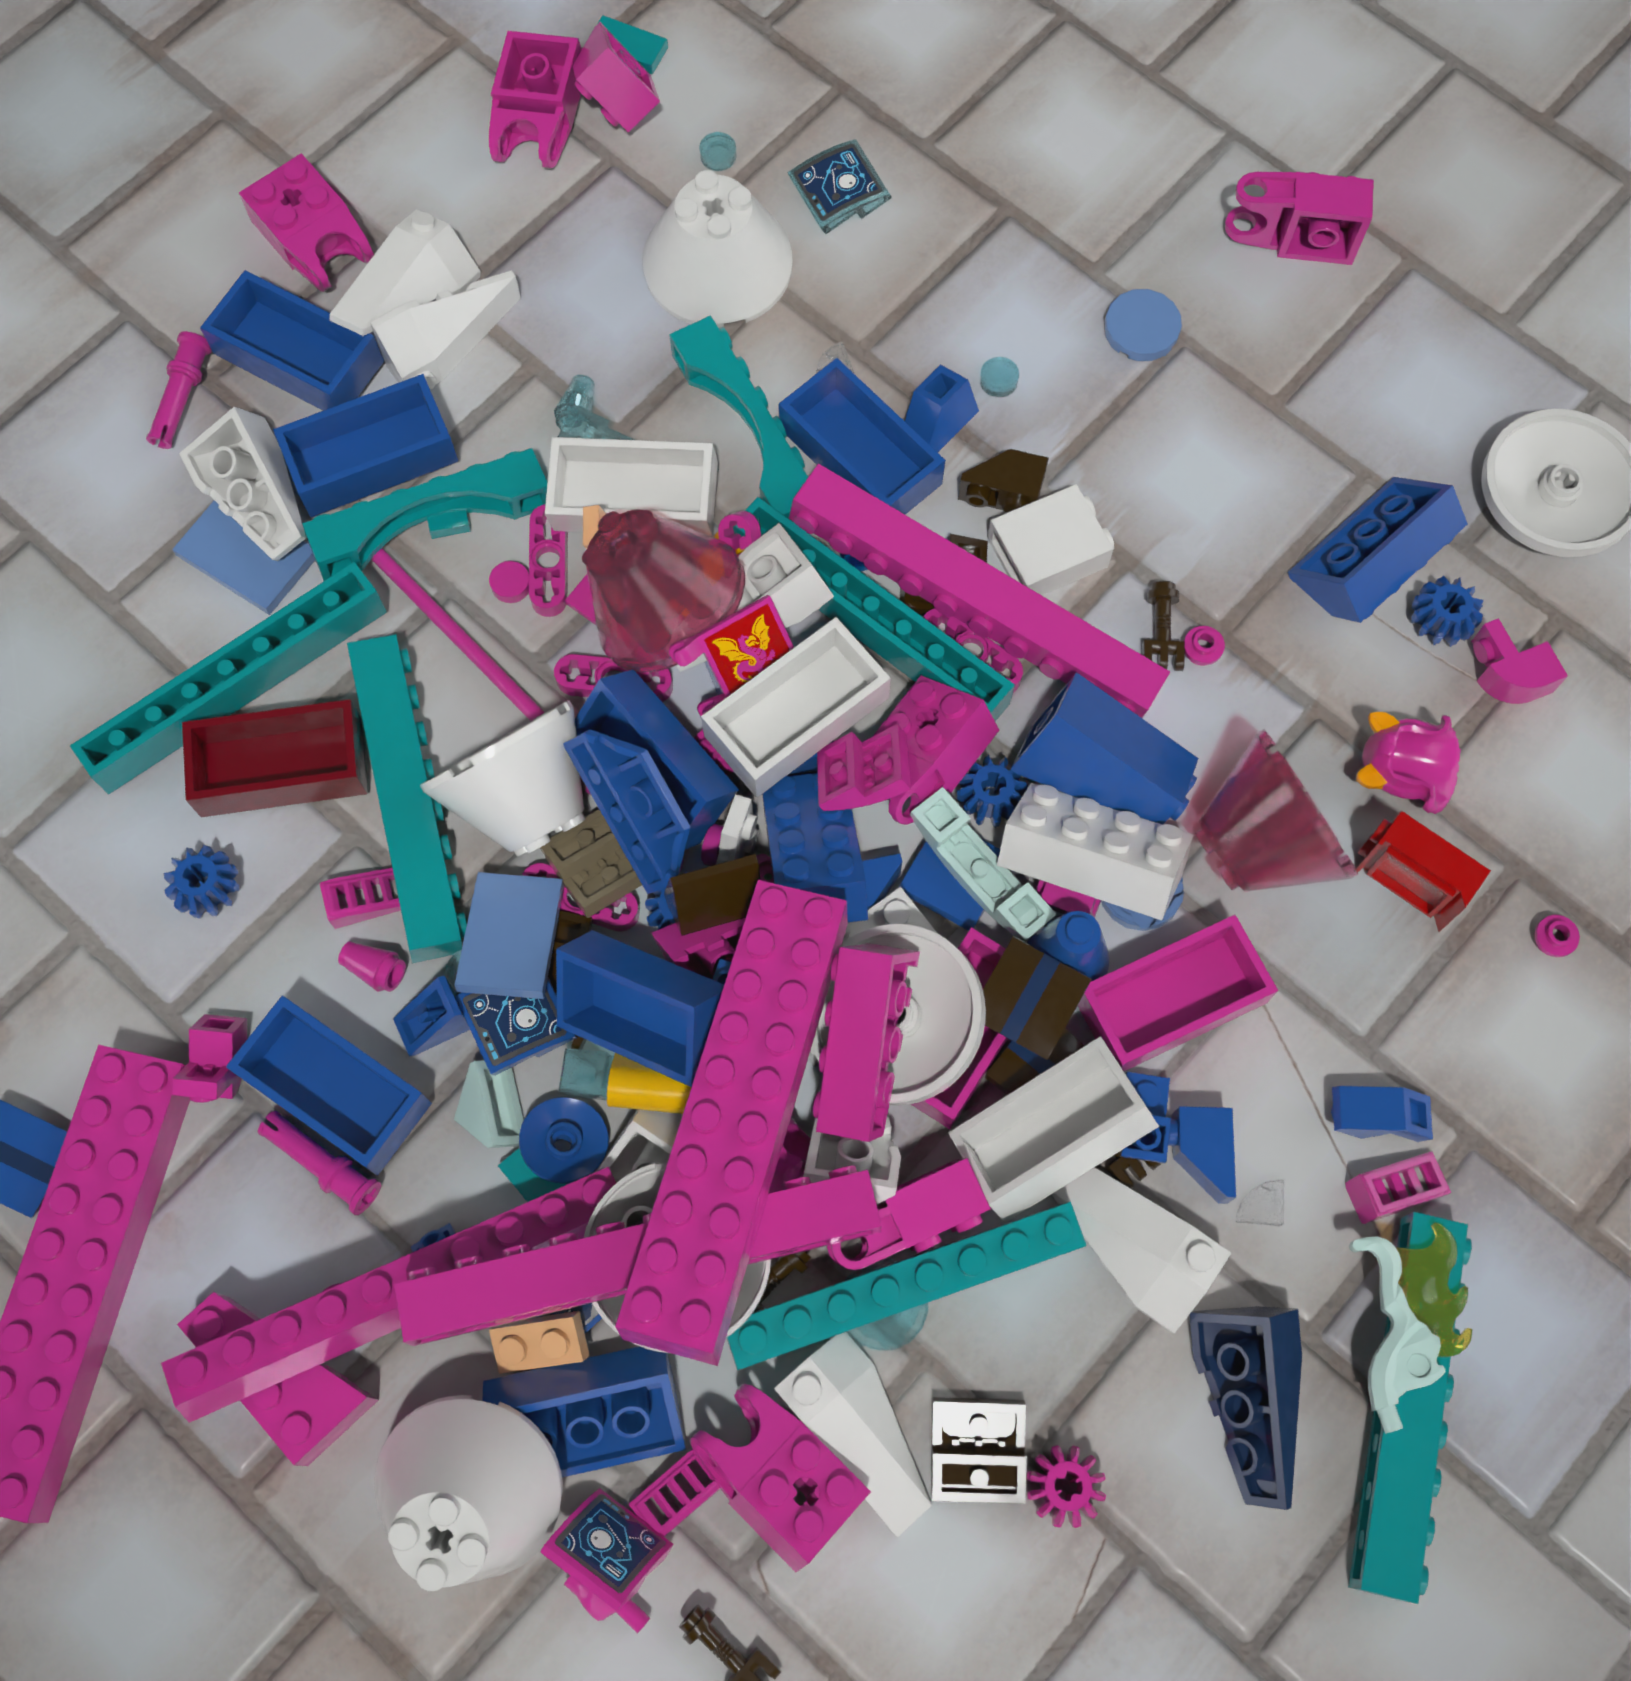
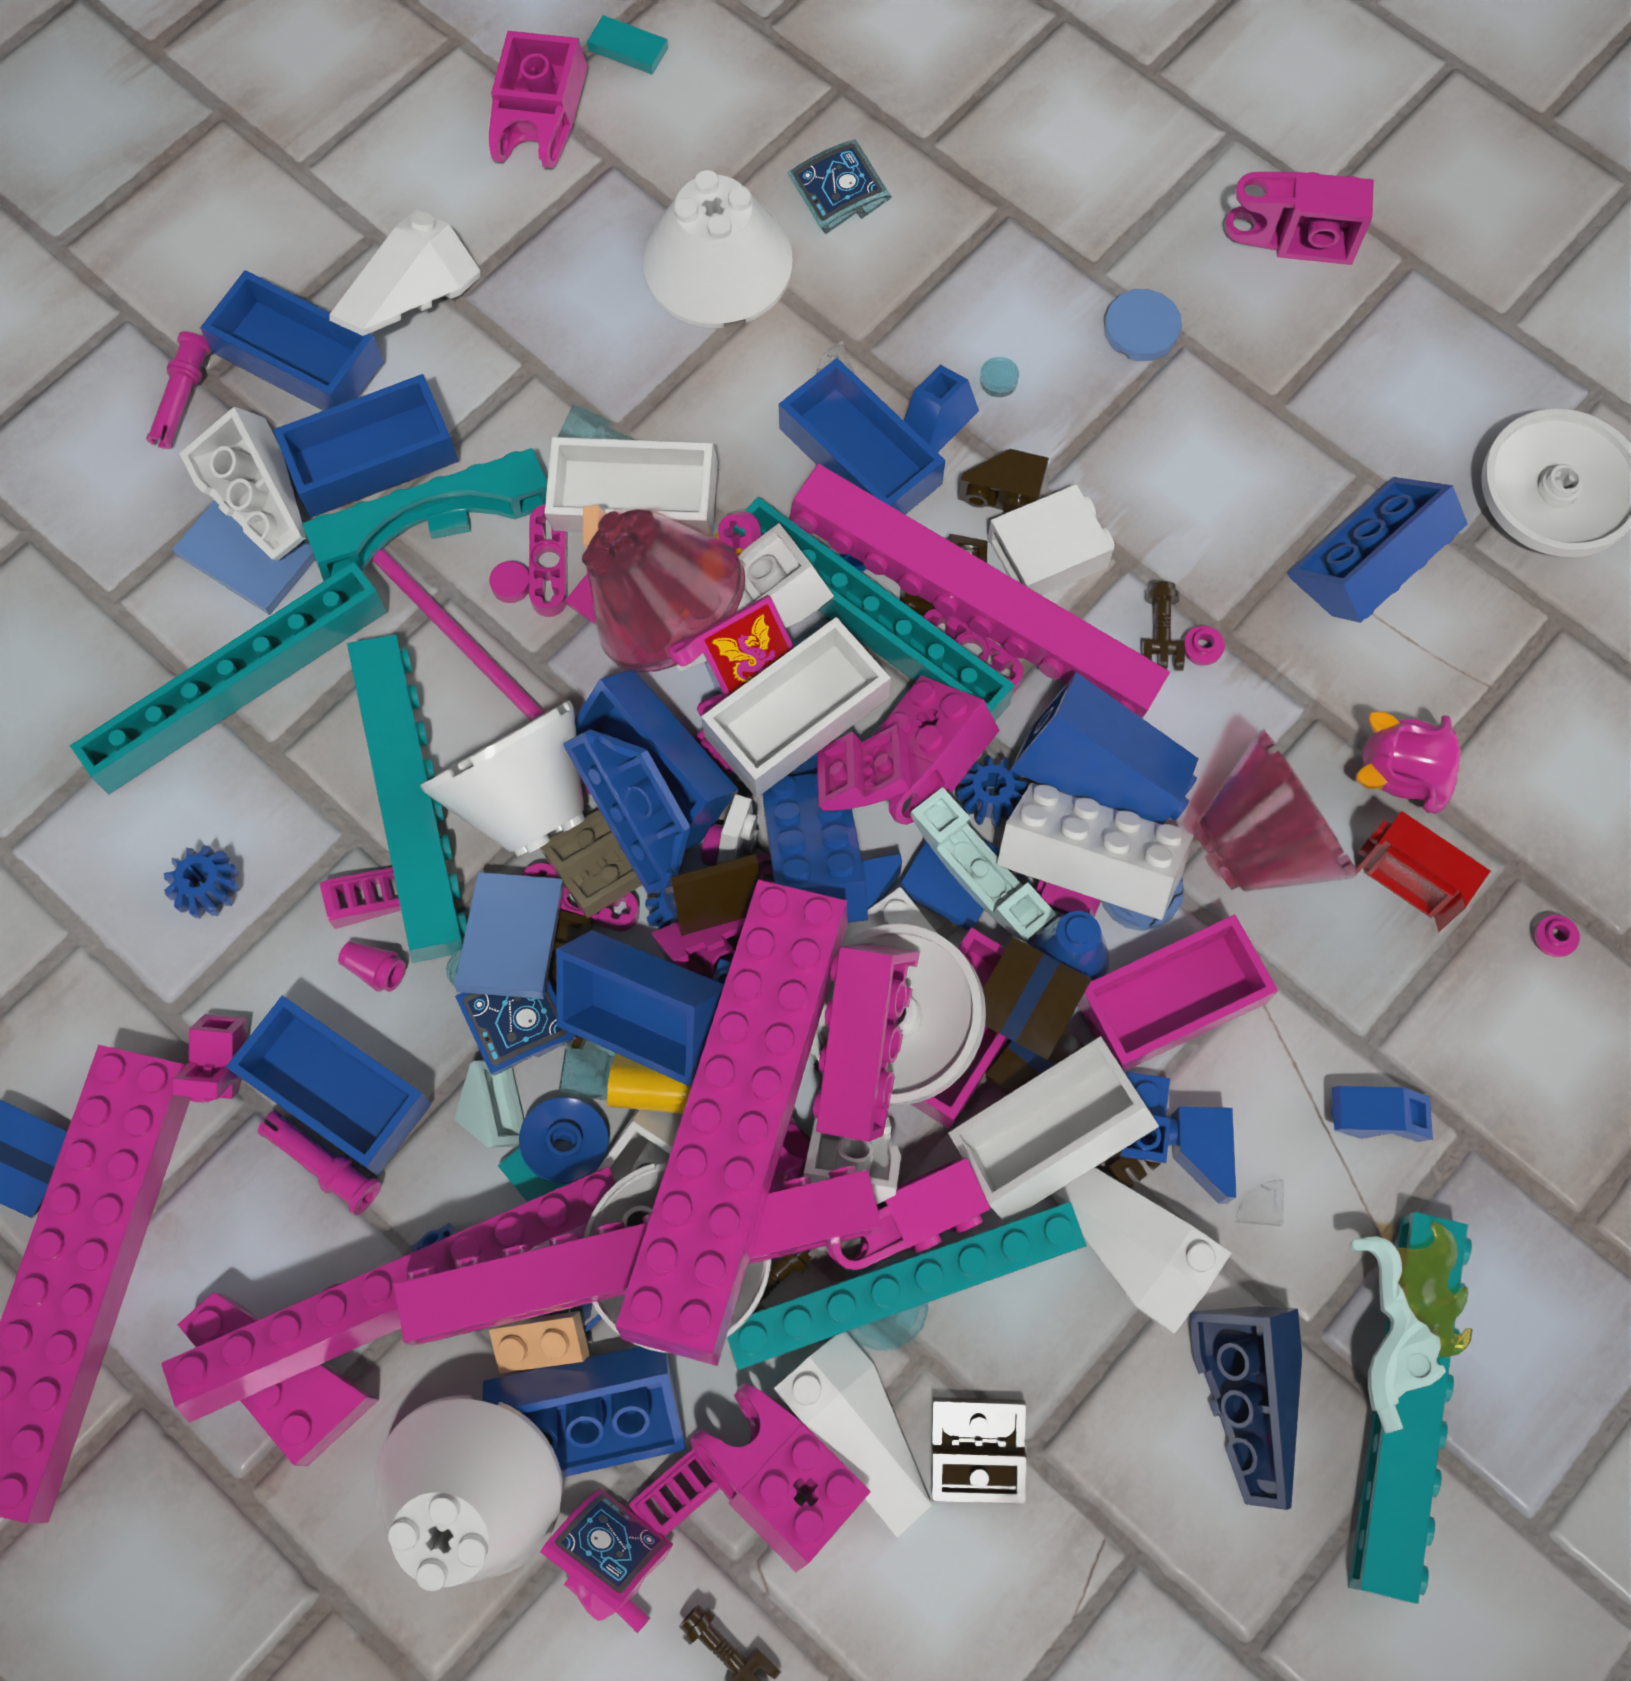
(274, 758): dark red piece -> none
(304, 219): dark pink brick -> none
(431, 1018): blue slope -> none
(442, 333): white wedge -> none
(580, 393): clear light blue cone -> none
(582, 685): dark pink beam -> none
(614, 79): dark pink slope -> none
(709, 364): teal arch -> none
(717, 151): clear light blue tile -> none
(1072, 1501): dark pink gear -> none
(1373, 1200): dark pink slope -> none
(1447, 611): blue gear -> none
(1515, 675): dark pink brick -> none

